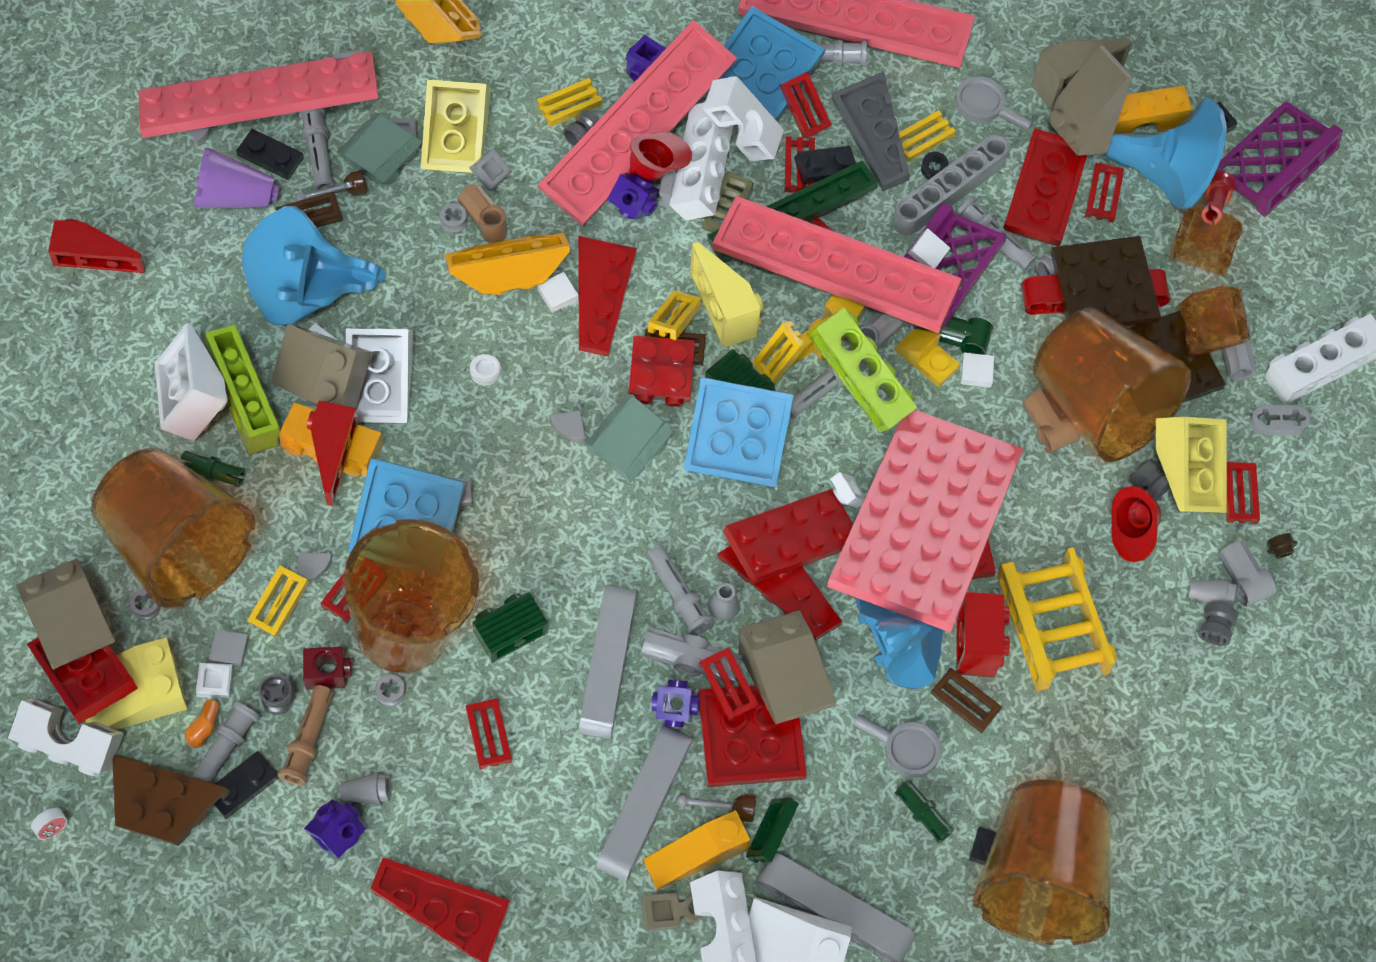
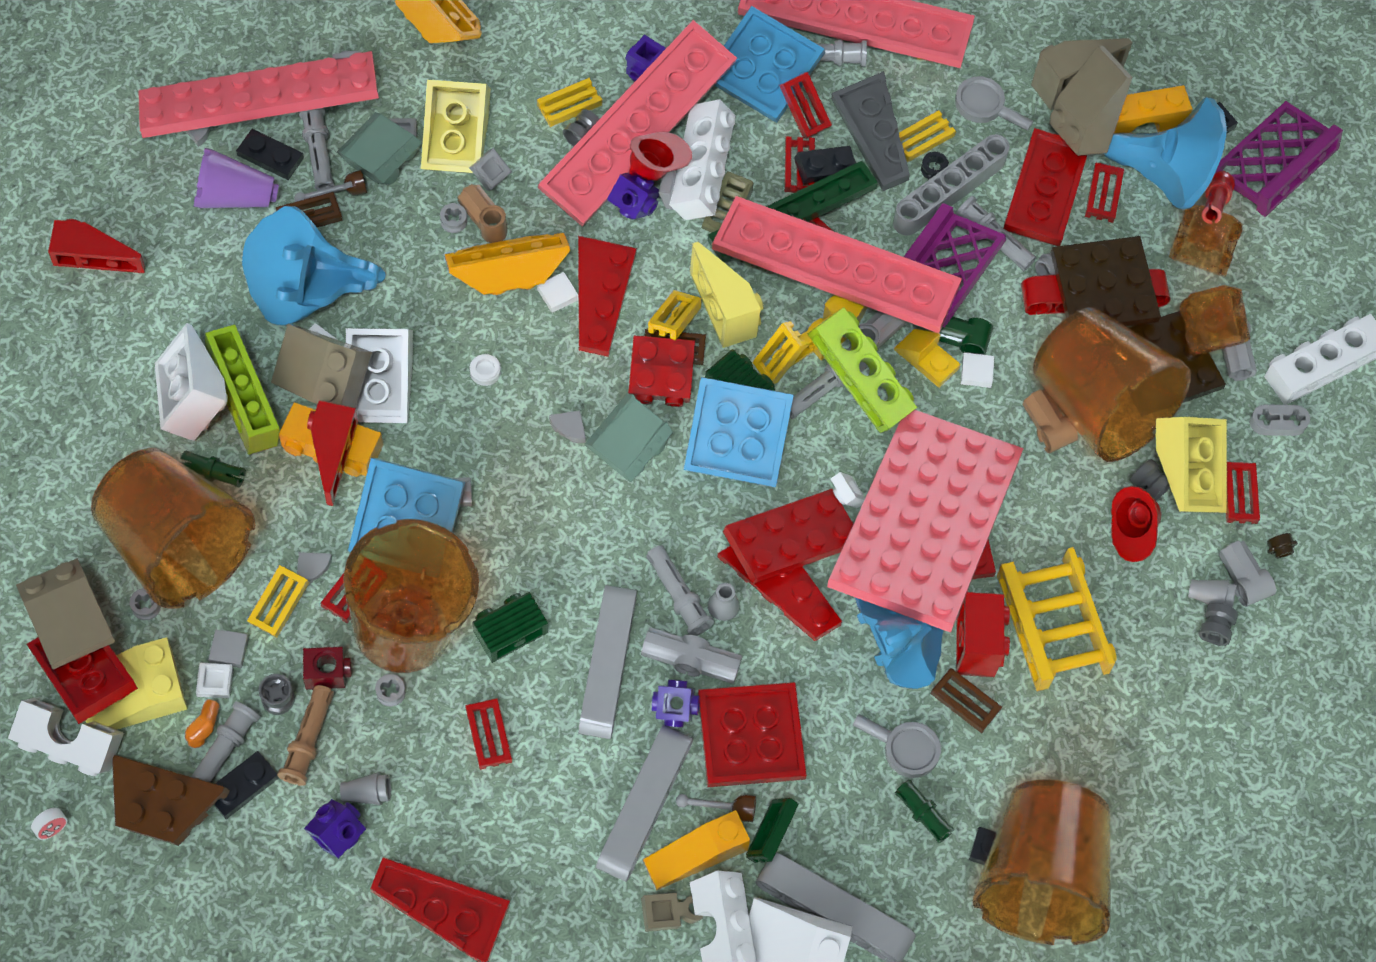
(732, 104): white arch -> none
(740, 708): red tile -> none
(786, 667): dark tan slope -> none
(928, 249): white tile -> none

